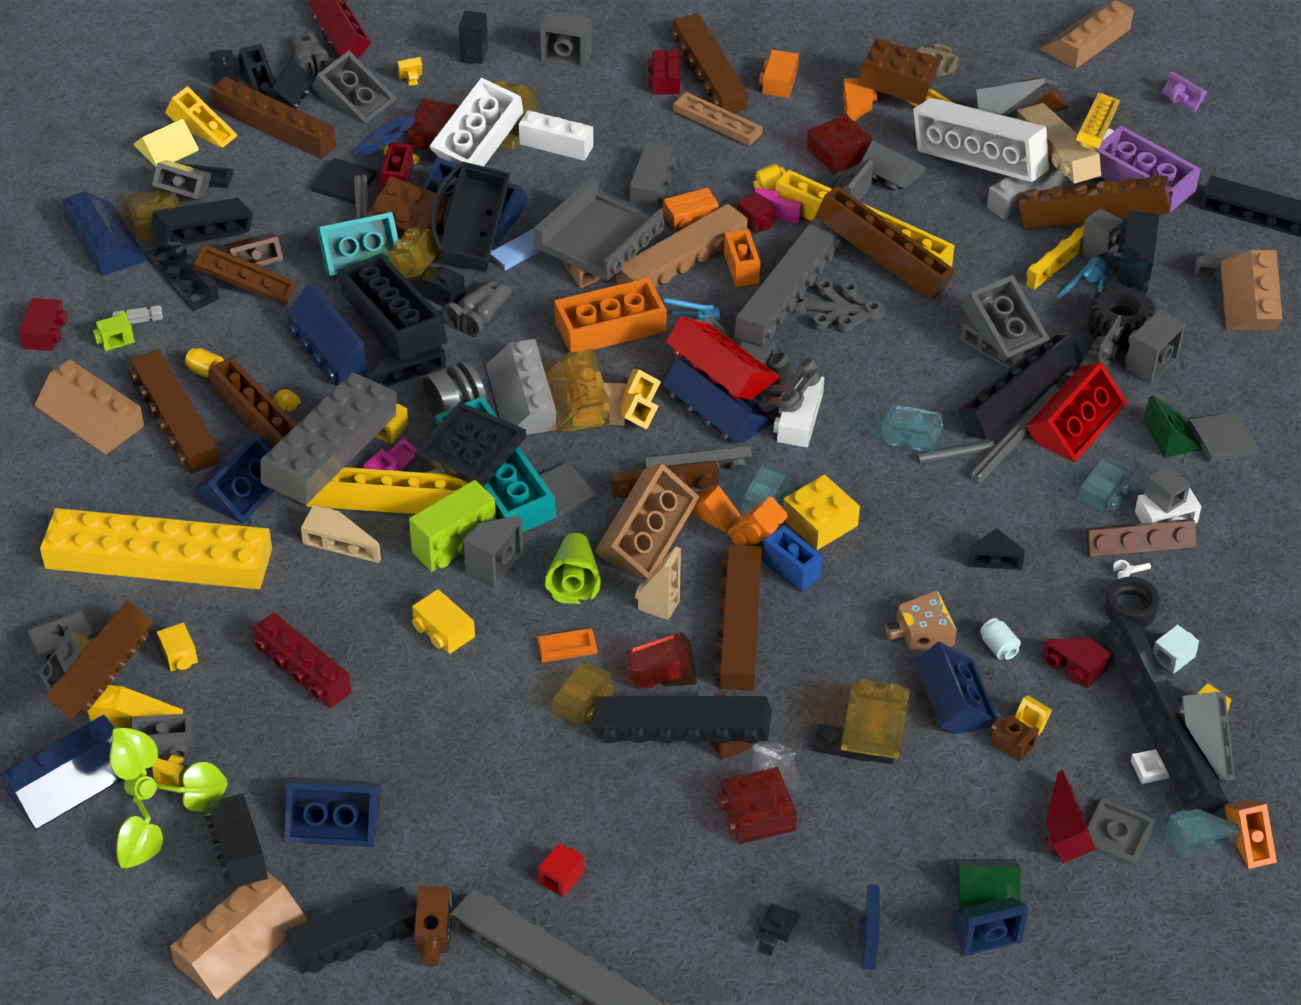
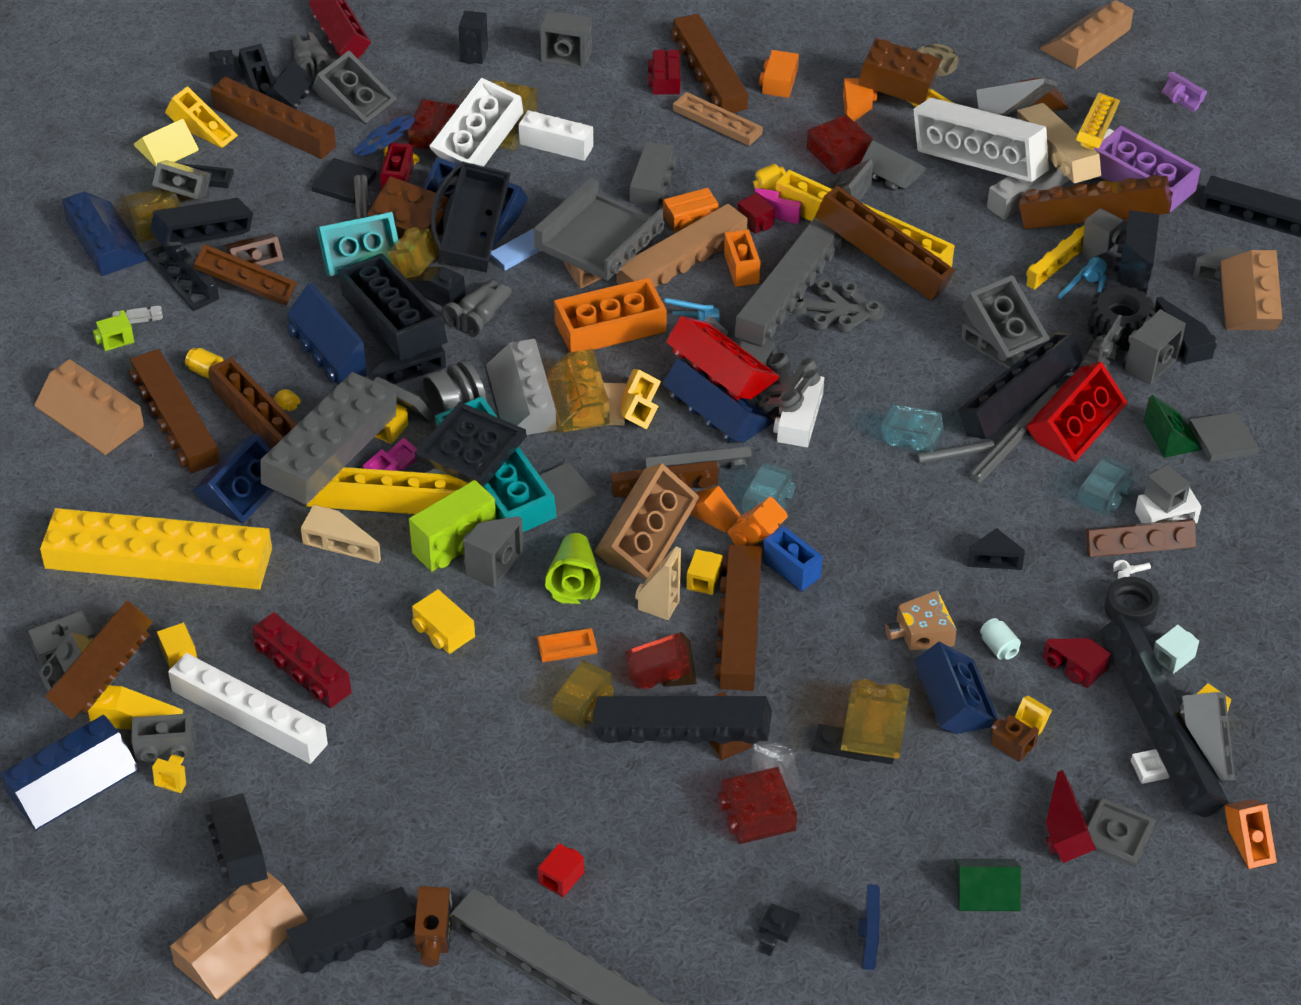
(43, 324): dark red brick -> none
(129, 757): lime plant -> none
(248, 708): none -> white brick
(332, 812): dark blue slope -> none
(409, 400): none -> dark grey tile
(410, 69): yellow tile -> none
(704, 572): none -> yellow brick
(821, 512): yellow brick -> none
(989, 925): dark blue slope -> none
(1197, 340): none -> black slope
(1200, 832): clear light blue slope -> none

